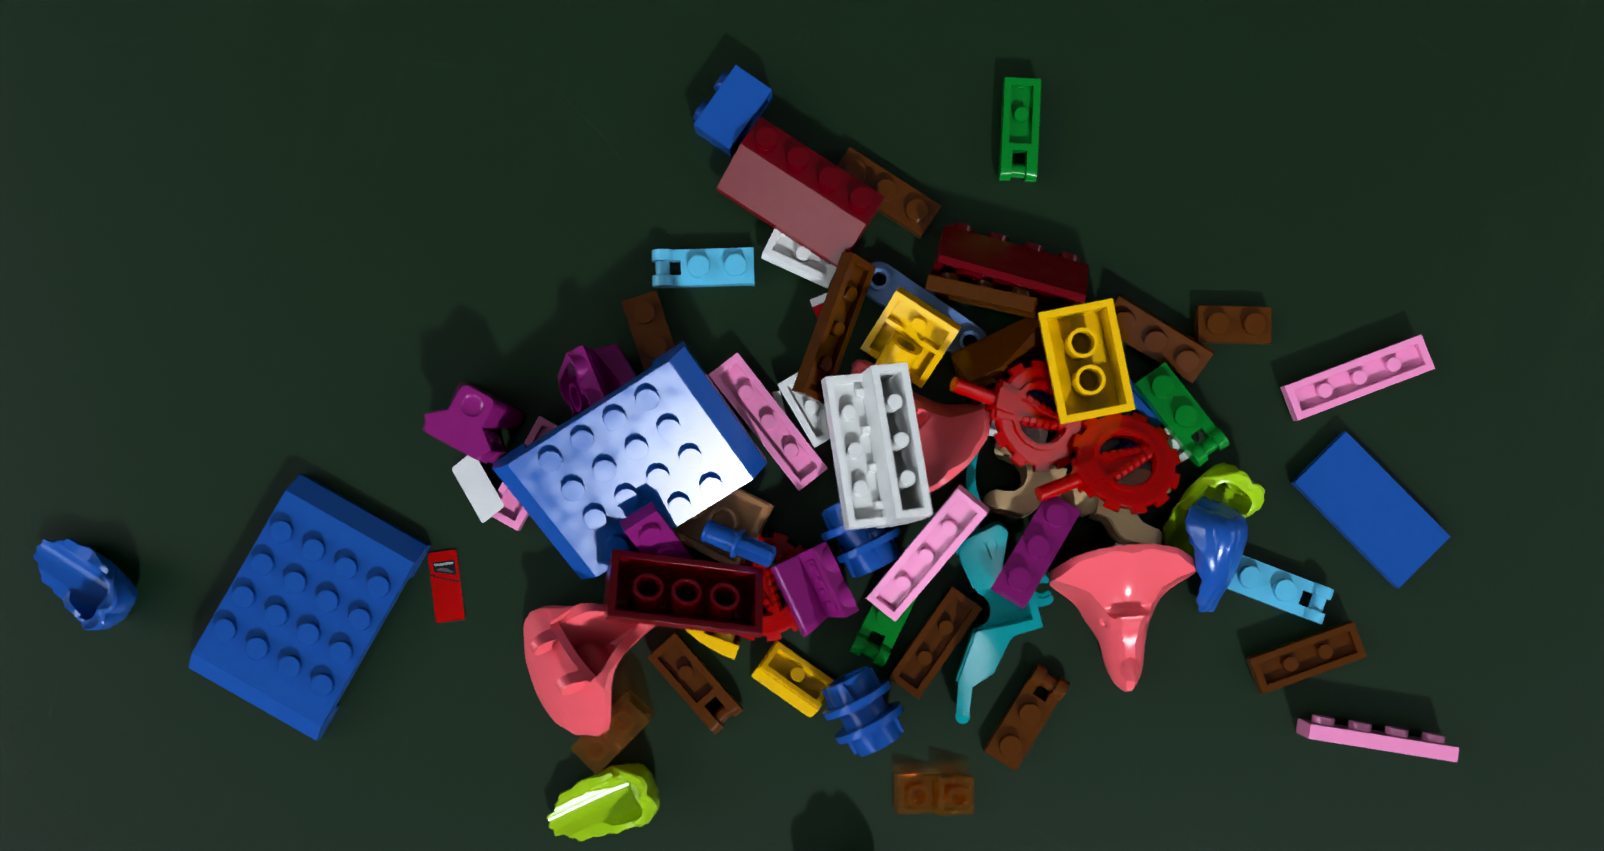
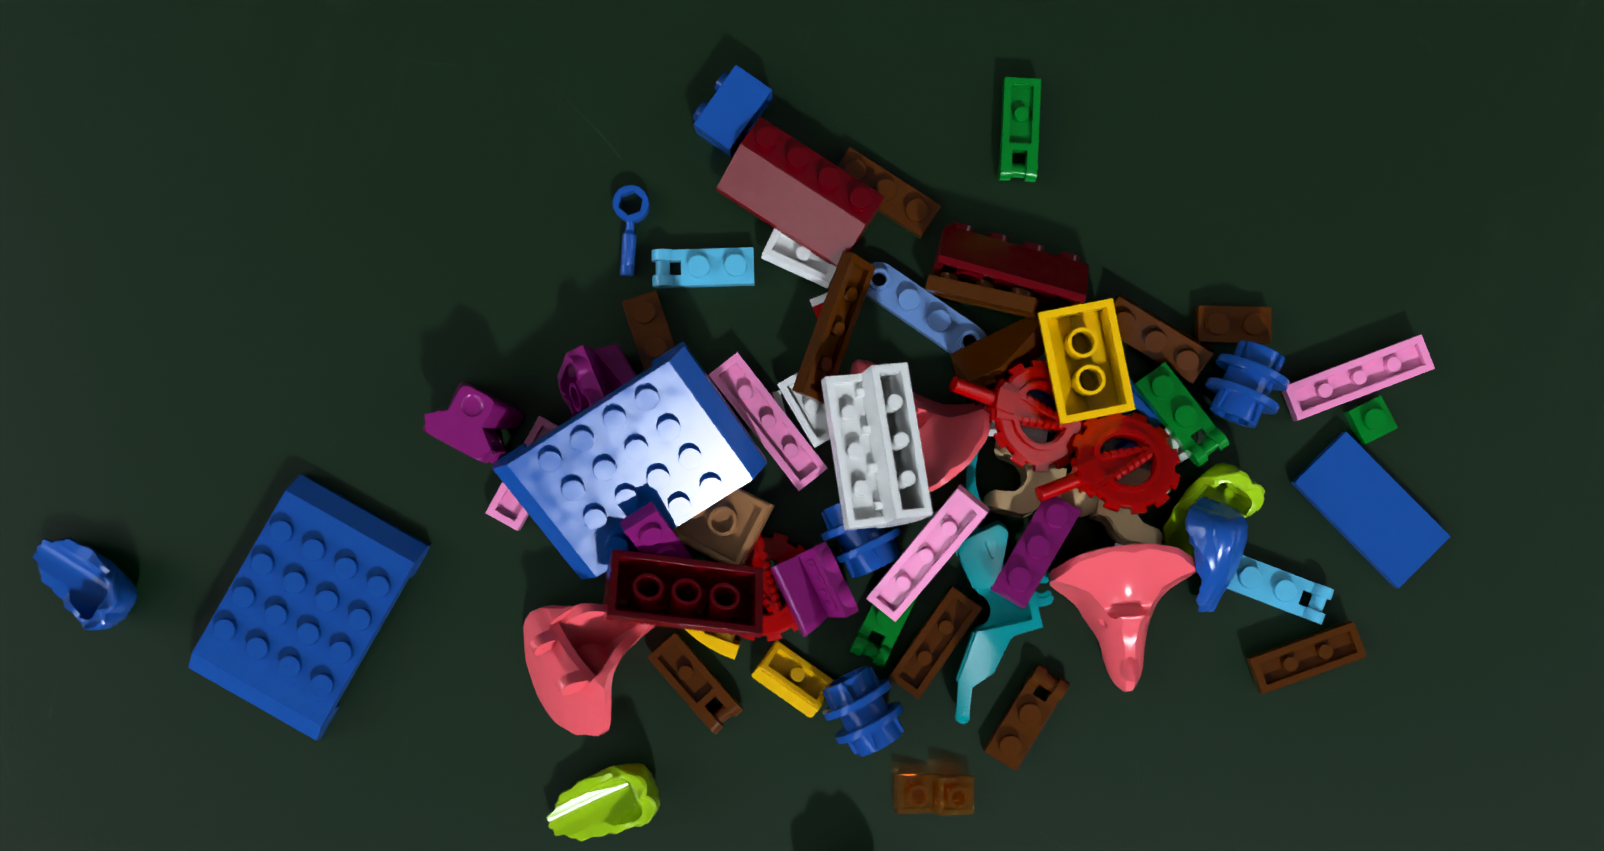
(446, 586): red sticker -> none
(477, 488): white sticker -> none
(628, 718): clear orange brick -> none
(629, 237): none -> blue piece
(738, 543): blue axle -> none
(911, 334): yellow plate -> none
(1247, 383): none -> blue piece
(1370, 420): none -> green plate
(1391, 740): bright pink plate -> none

